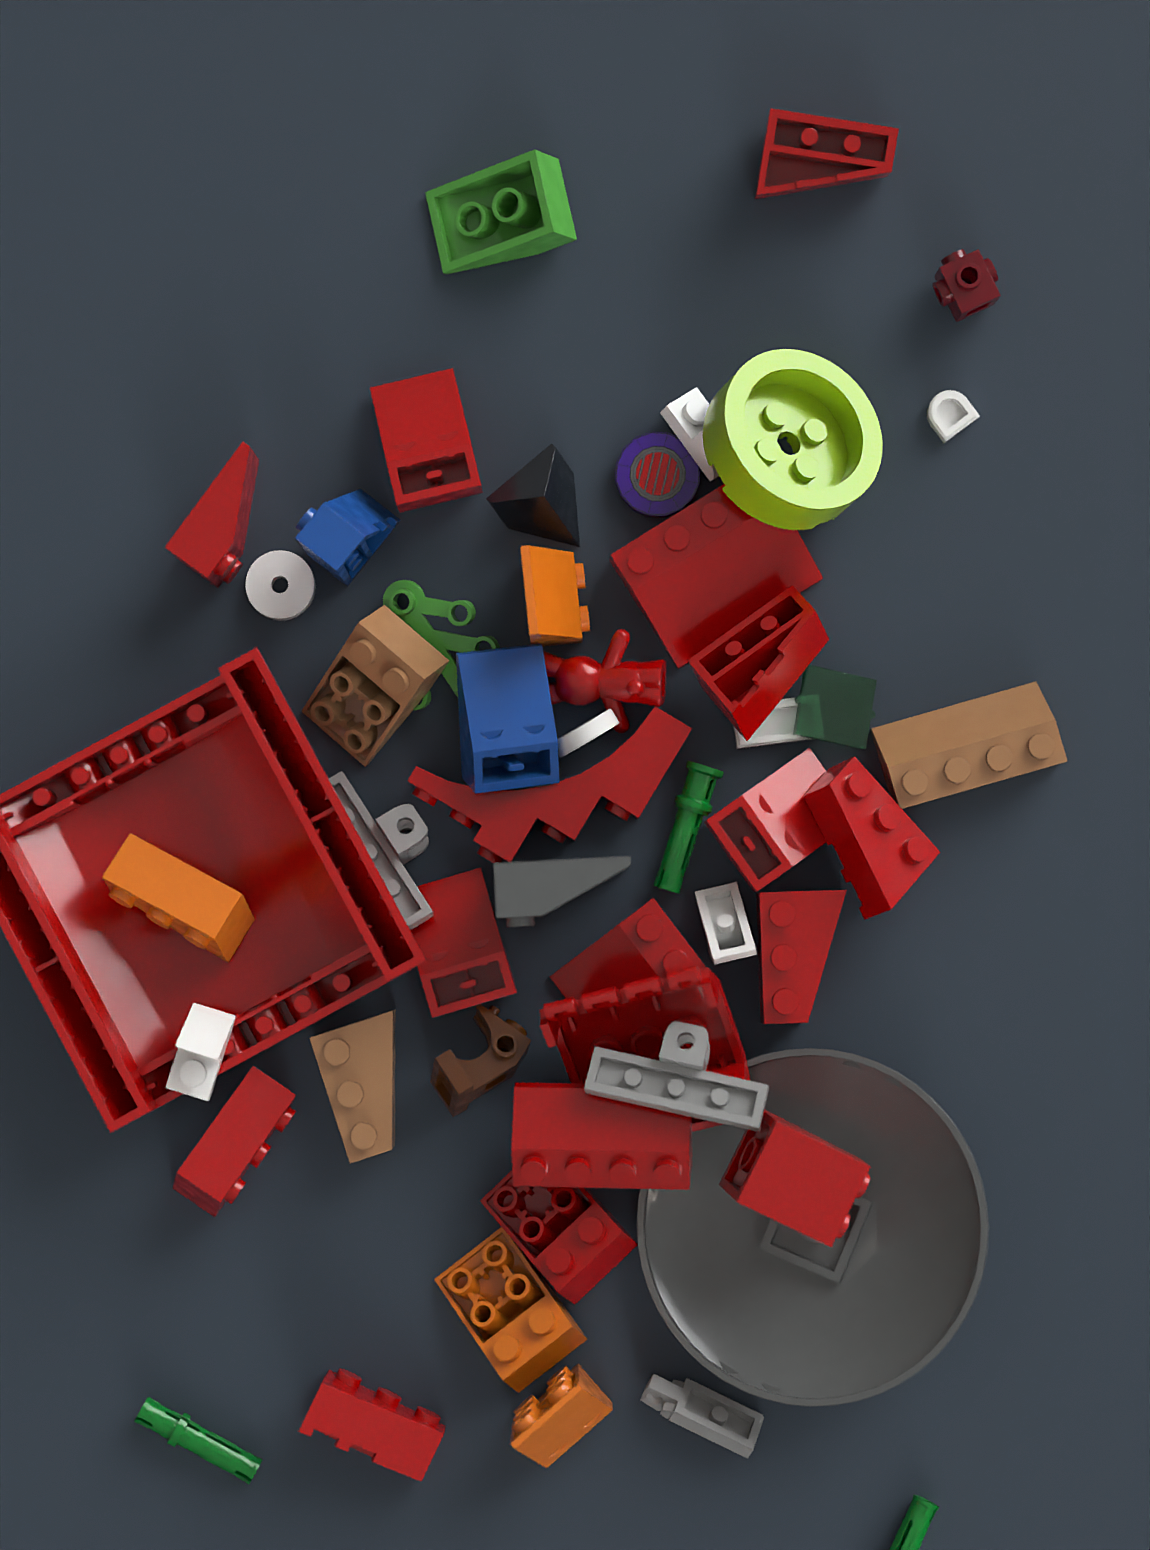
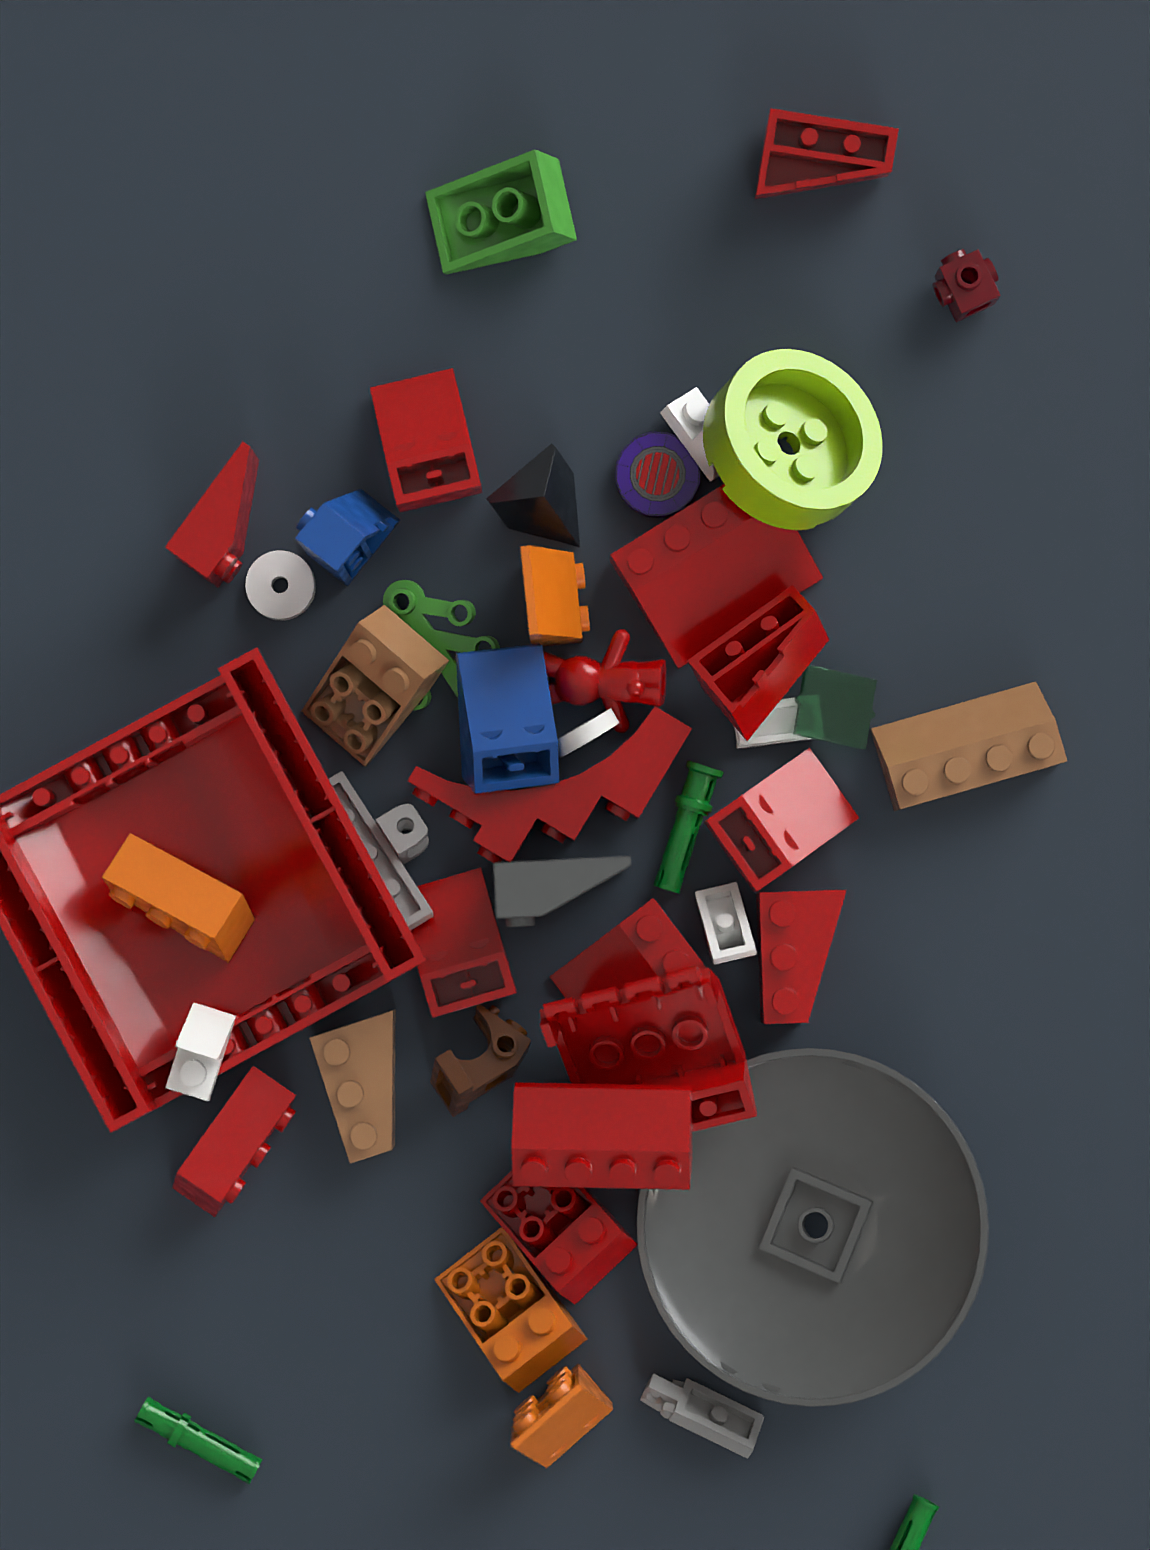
(374, 1424): red wedge -> none
(678, 1081): light grey plate -> none
(796, 1178): red slope -> none
(871, 834): red wedge -> none
(950, 414): white tile -> none

